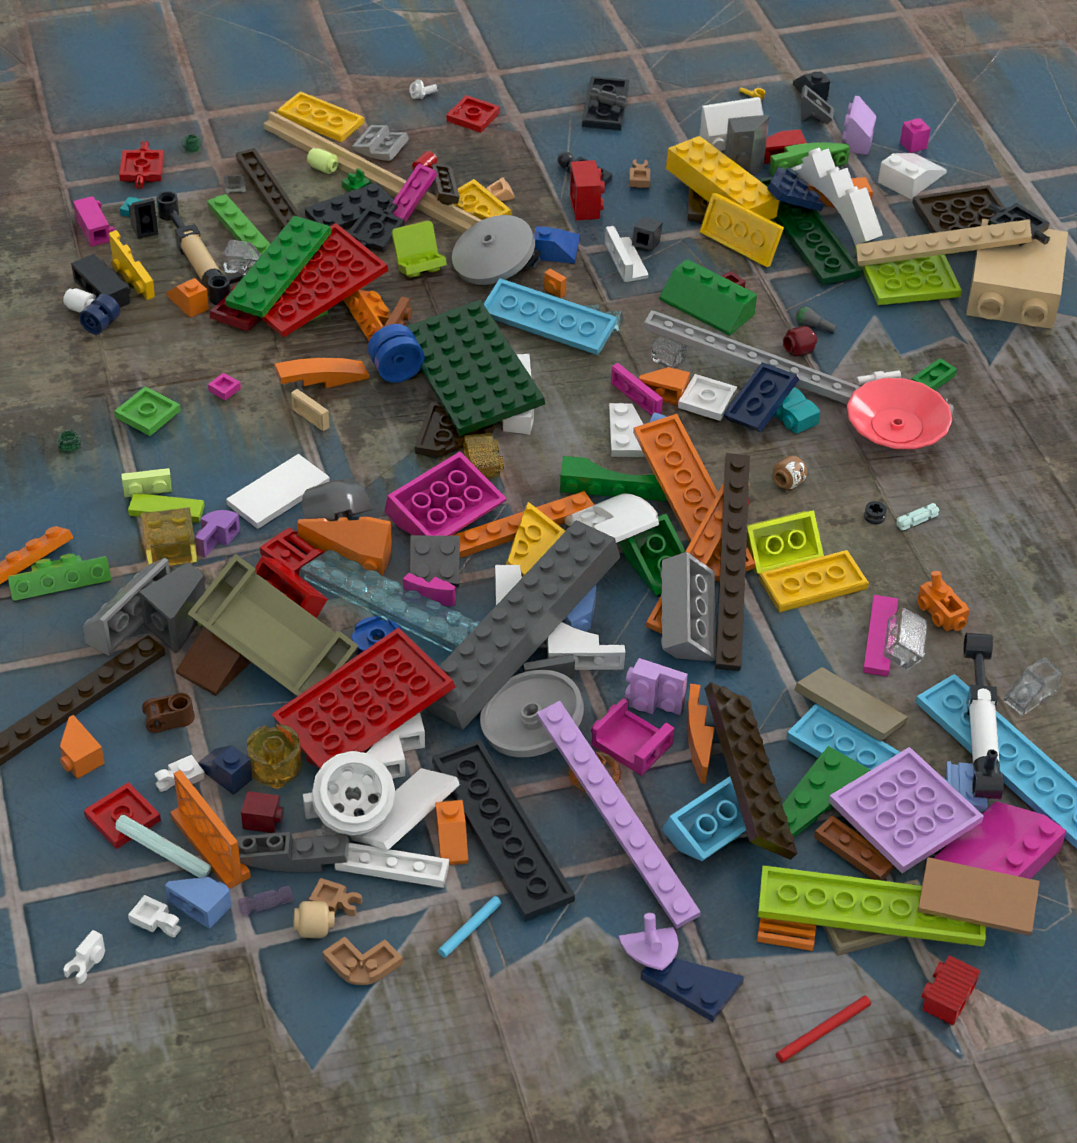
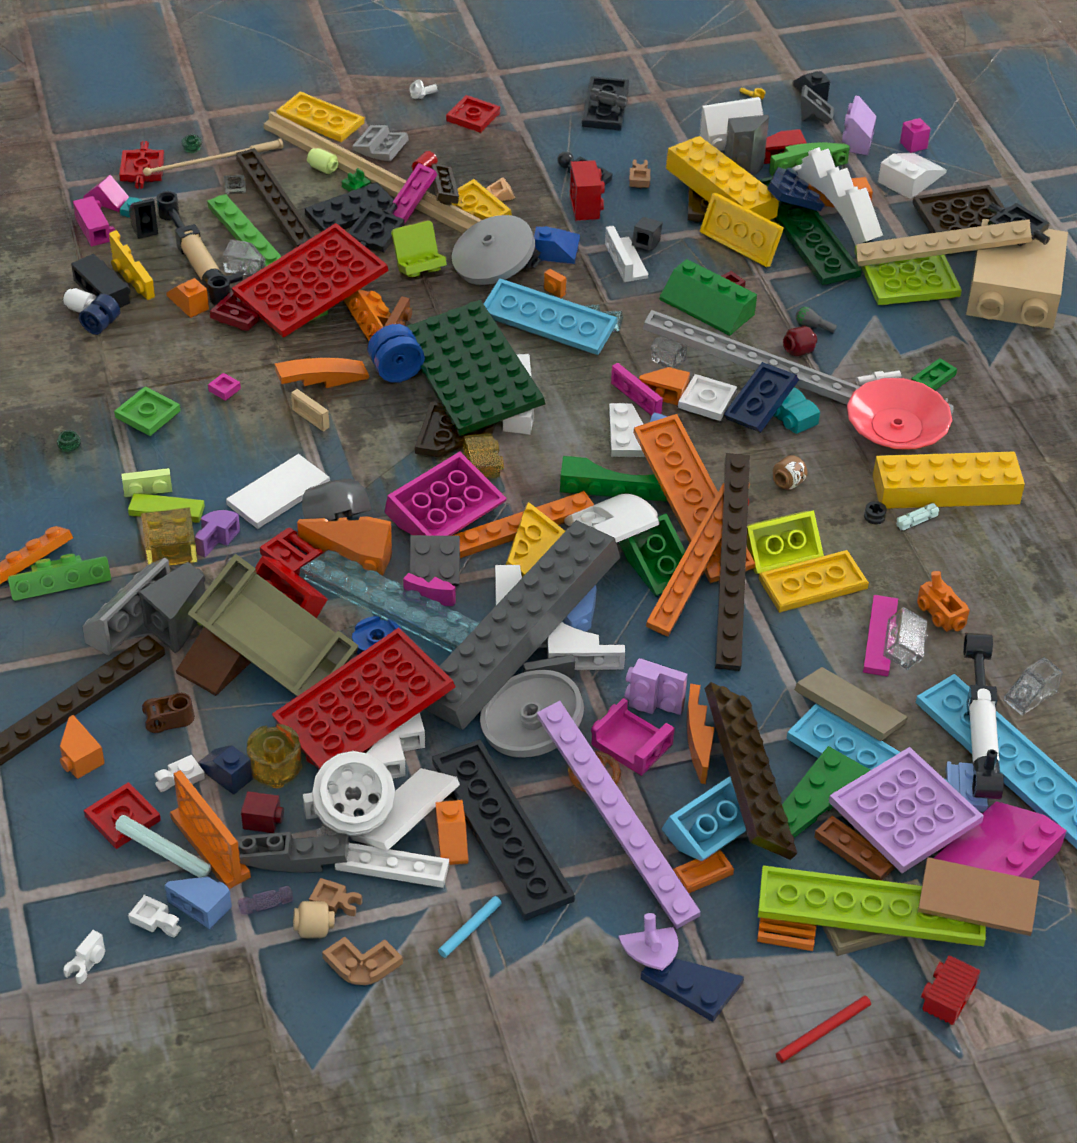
(108, 193): none -> slope
(278, 144): none -> tan piece
(278, 266): green plate -> none
(688, 608): light grey slope -> none
(699, 873): none -> orange tile
(948, 479): none -> yellow brick

